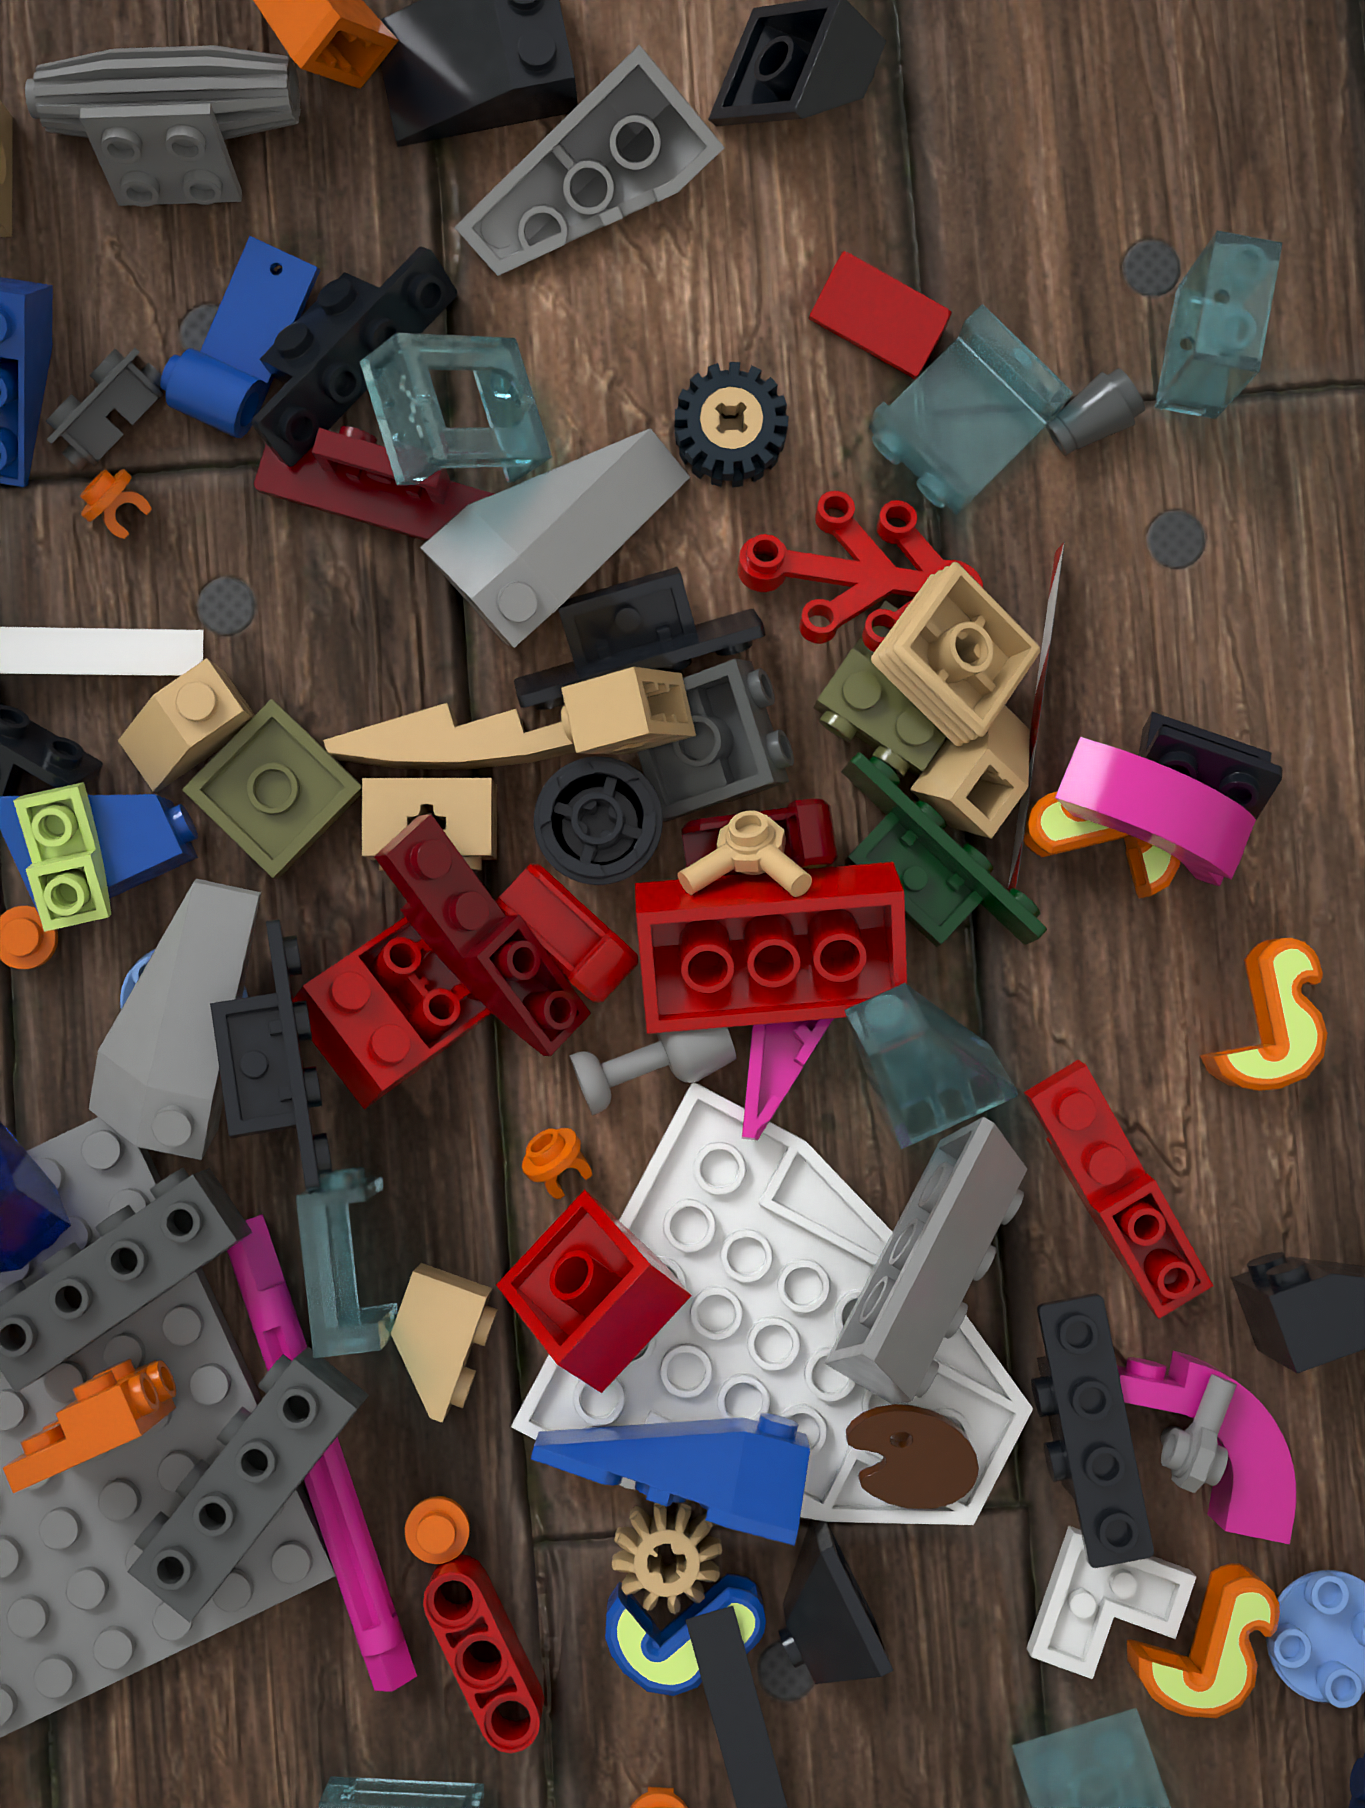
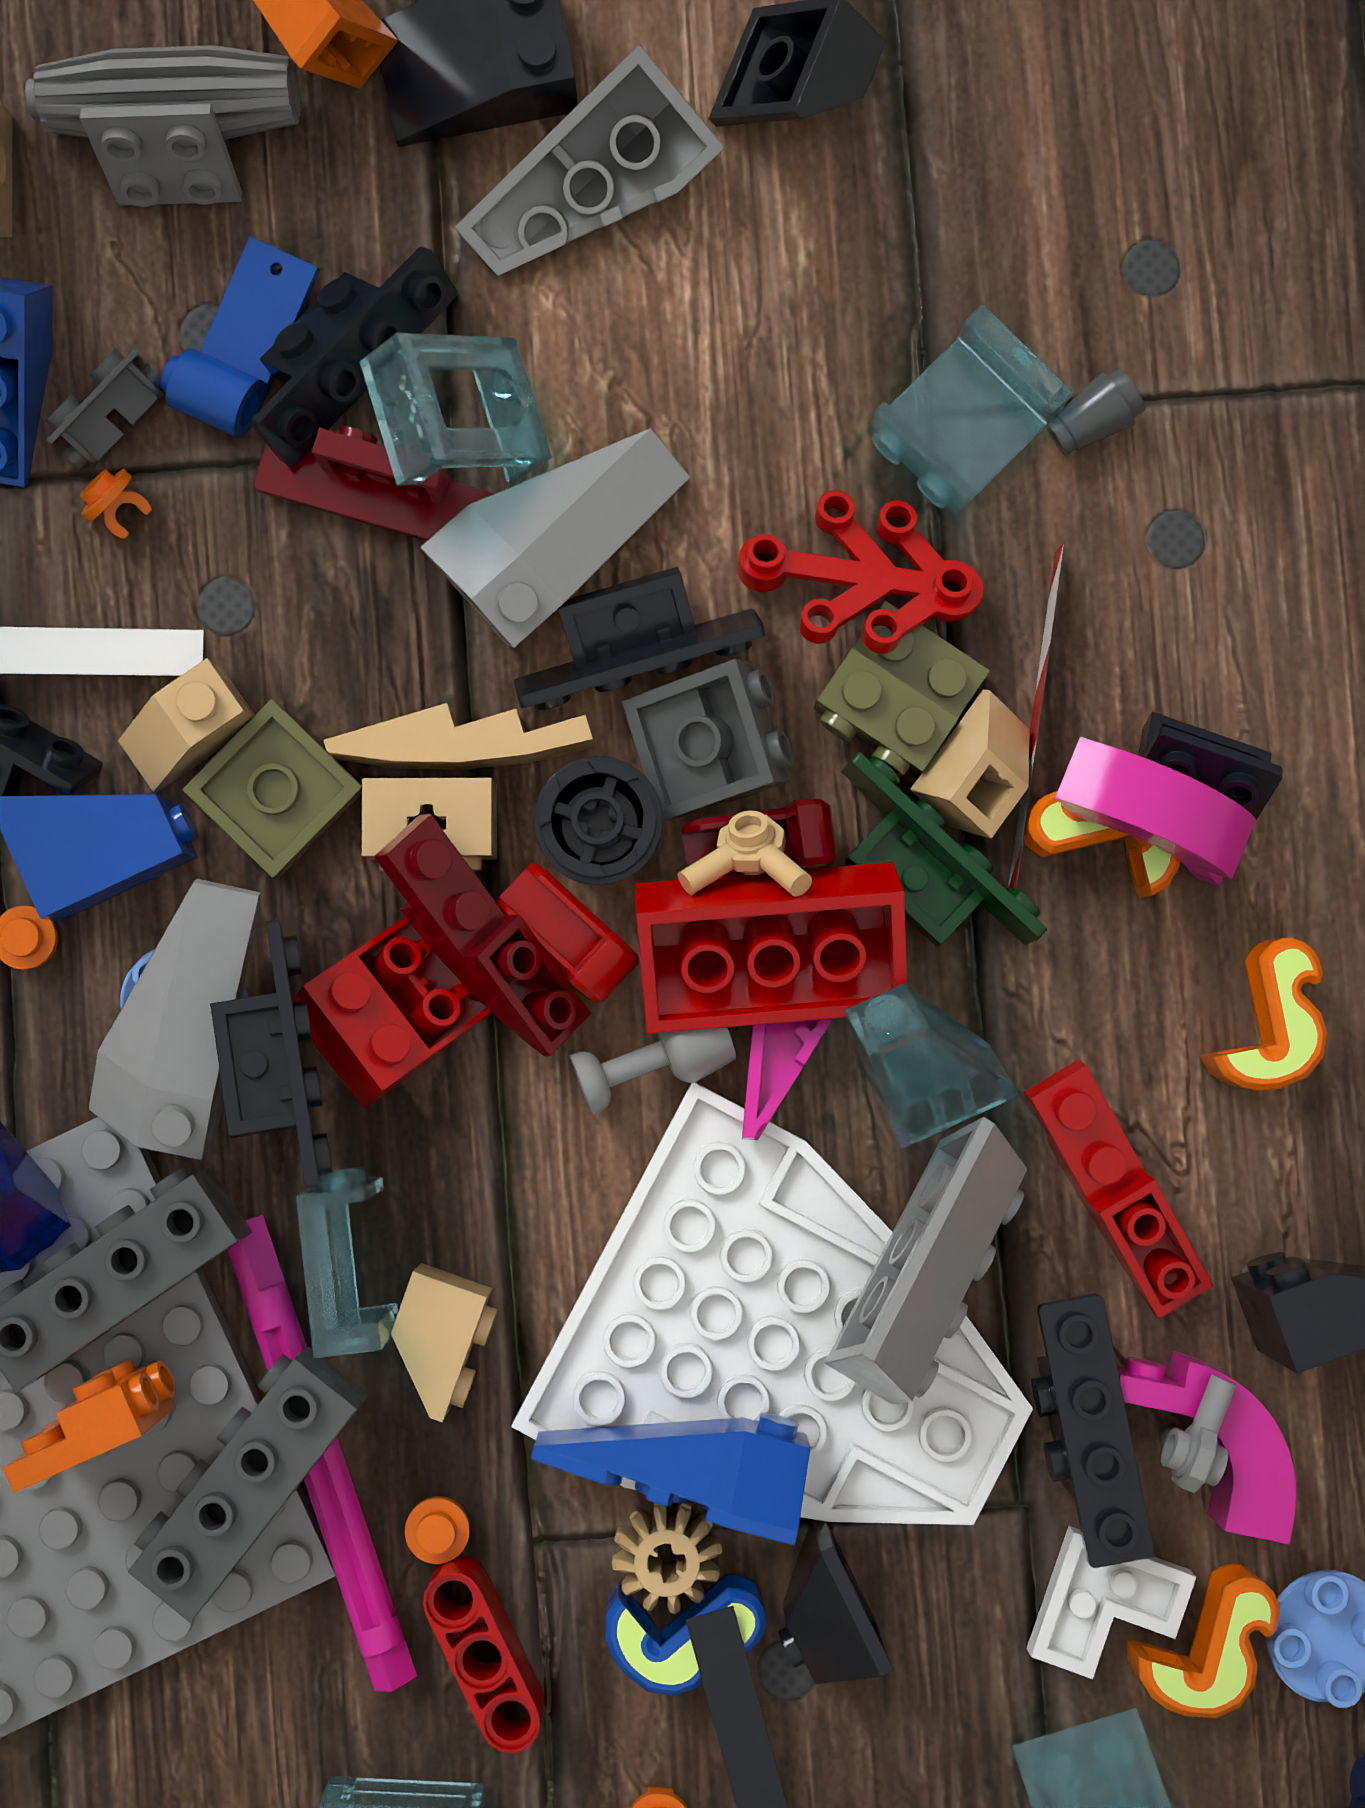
(65, 856): yellowish green slope -> none
(550, 1155): orange plate -> none
(592, 1292): red slope -> none
(626, 711): tan brick -> none
(717, 444): black wheel -> none
(880, 315): red slope -> none
(923, 1453): reddish brown piece -> none
(956, 654): tan brick -> none
(1225, 315): clear light blue window -> none

